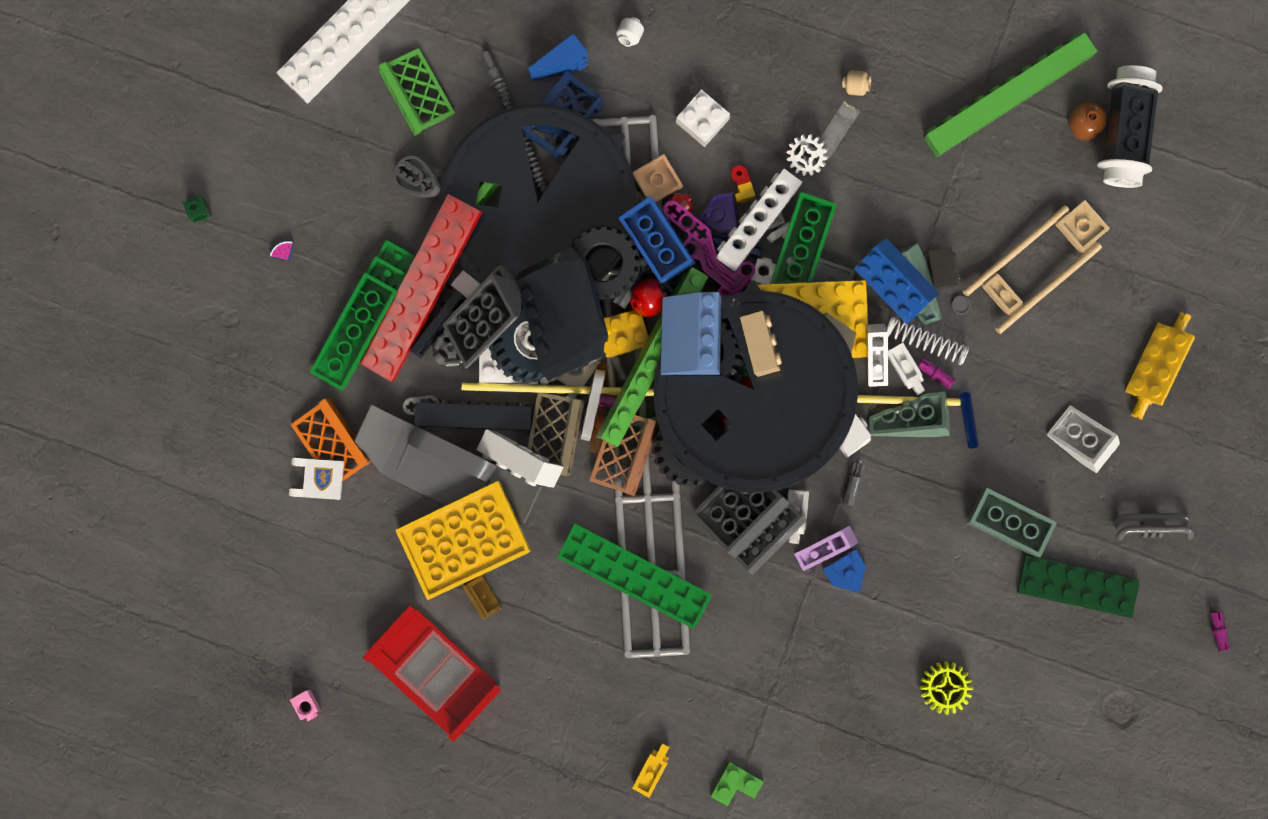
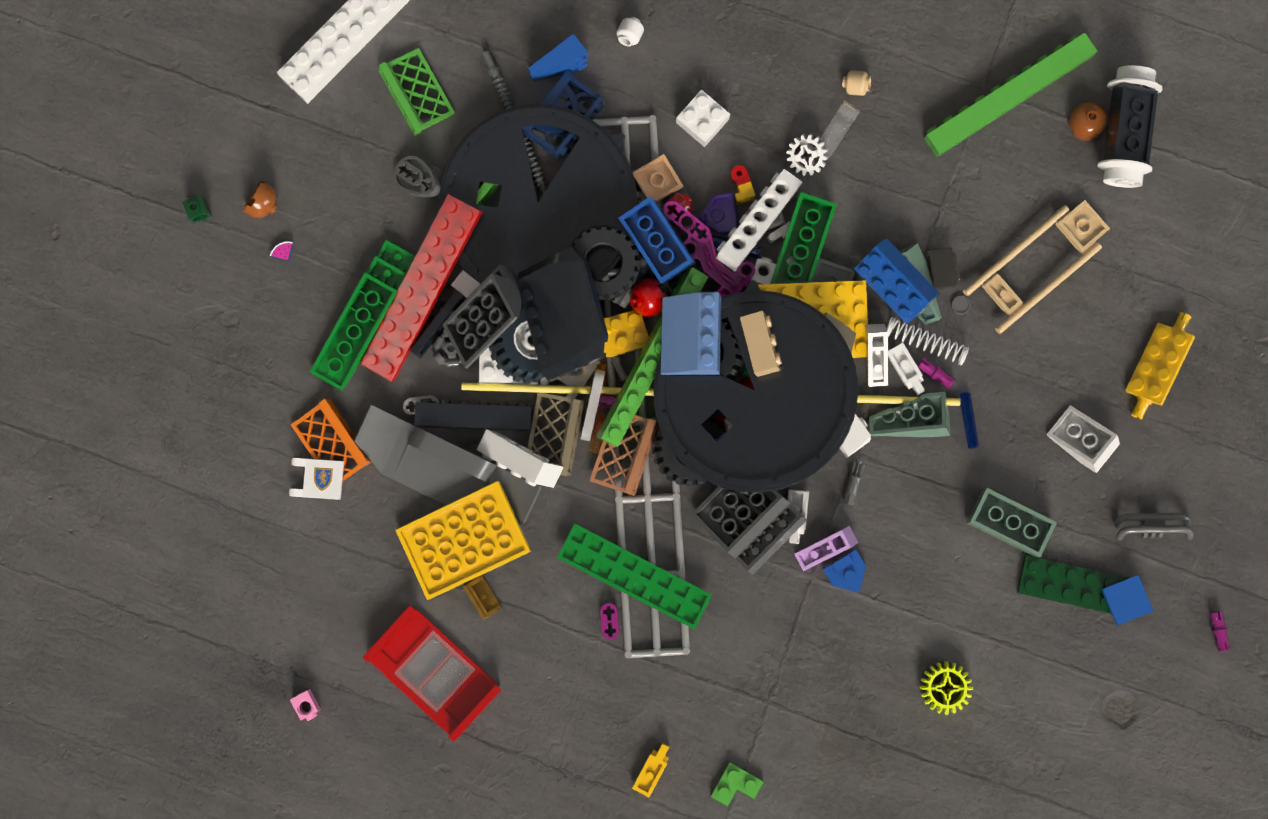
(261, 201): none -> dark orange cylinder
(604, 621): none -> magenta beam
(1127, 600): none -> blue tile

